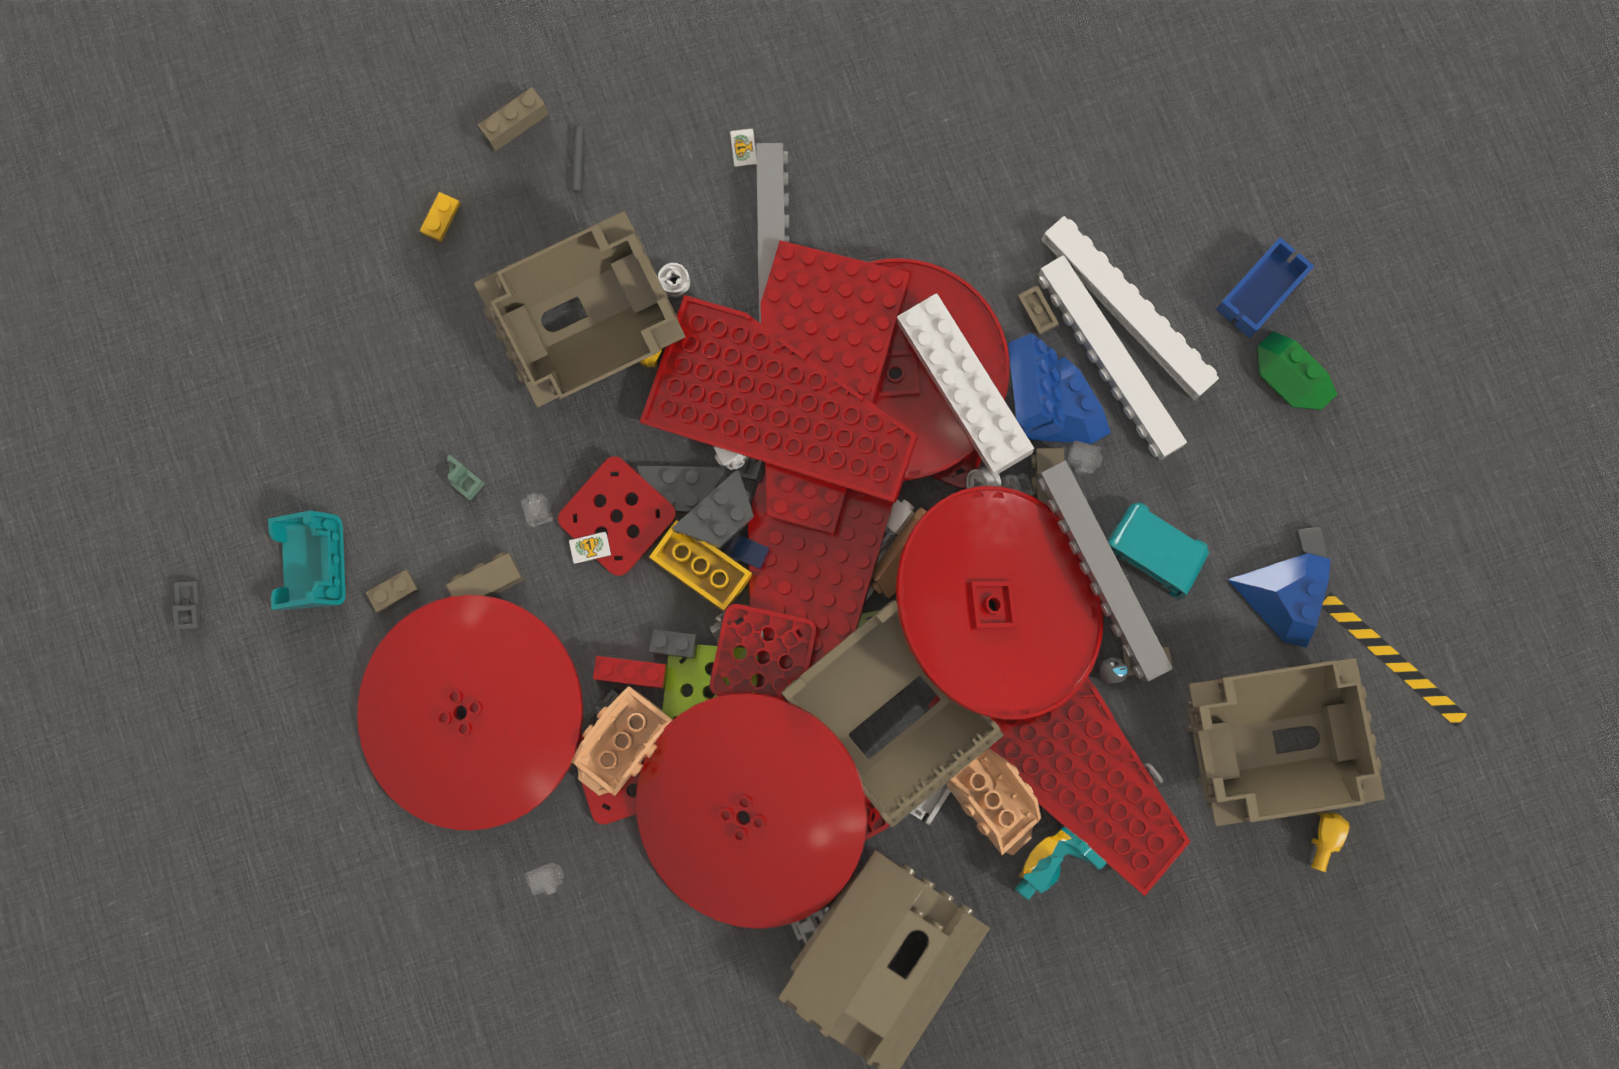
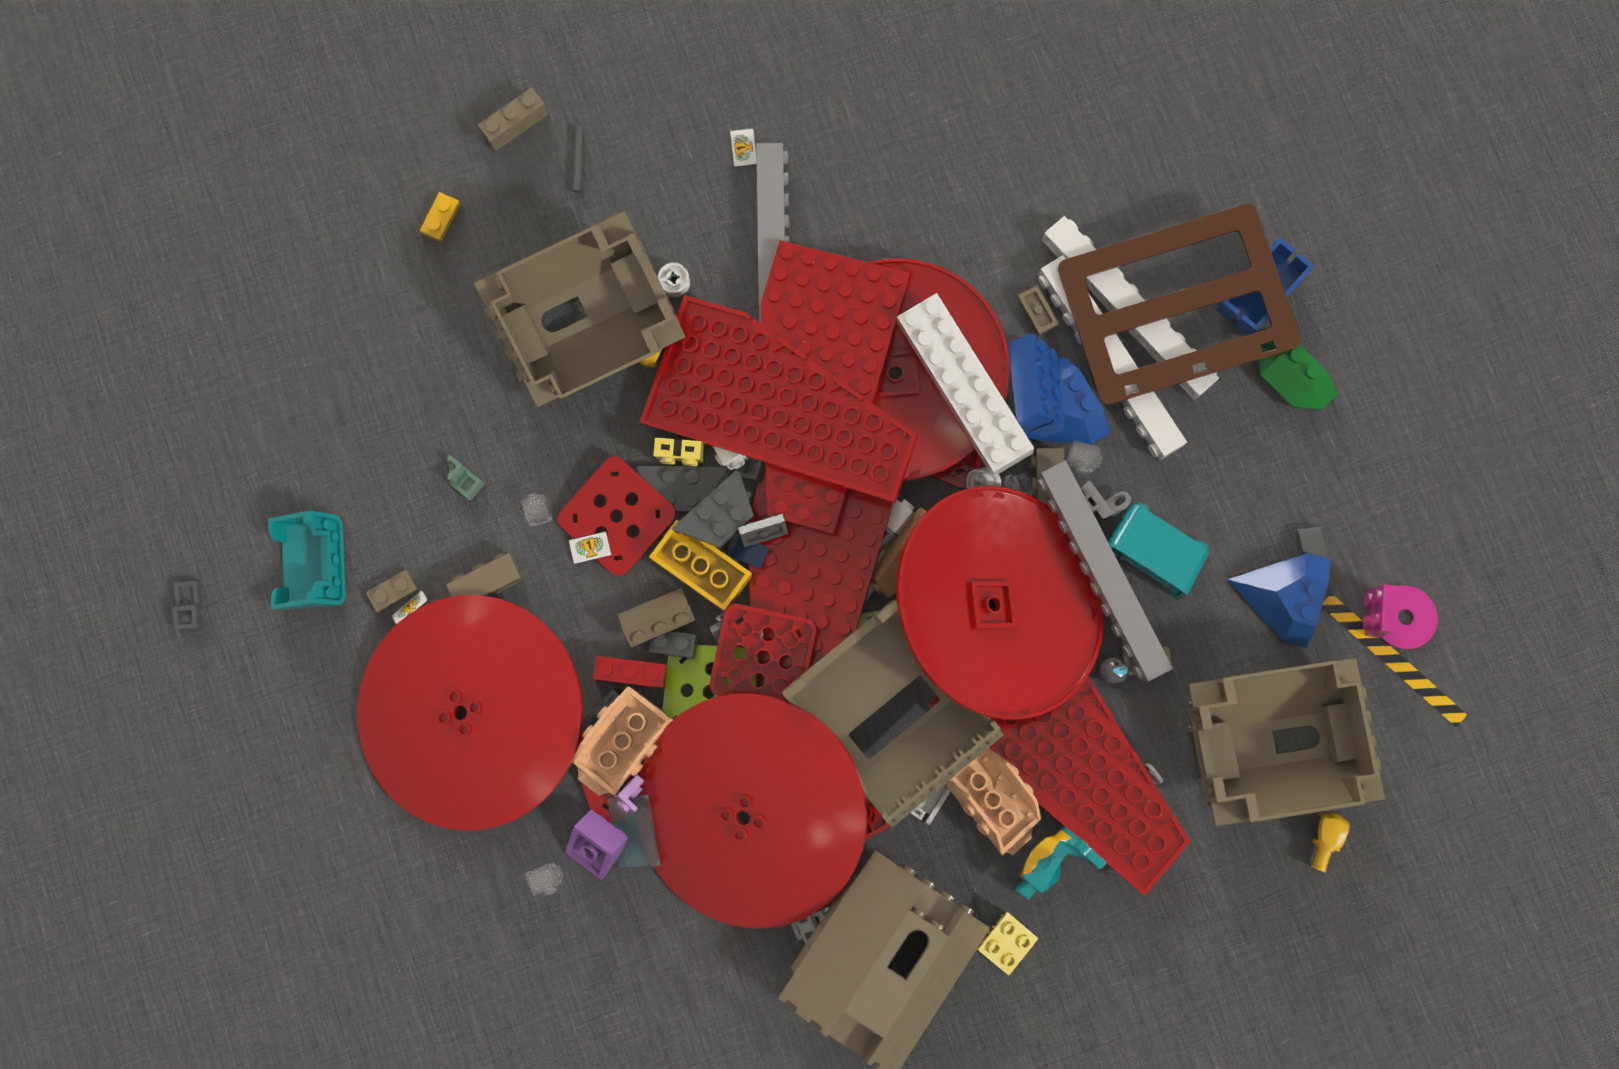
(412, 605): none -> white sticker
(596, 844): none -> medium lavender slope
(631, 790): none -> lavender bracket
(638, 826): none -> clear light blue piece
(656, 617): none -> dark tan brick
(673, 450): none -> light yellow piece
(763, 530): none -> dark grey plate
(1007, 943): none -> light yellow hinge
(1107, 507): none -> light grey piece
(1260, 278): none -> reddish brown door
(1382, 612): none -> dark pink piece

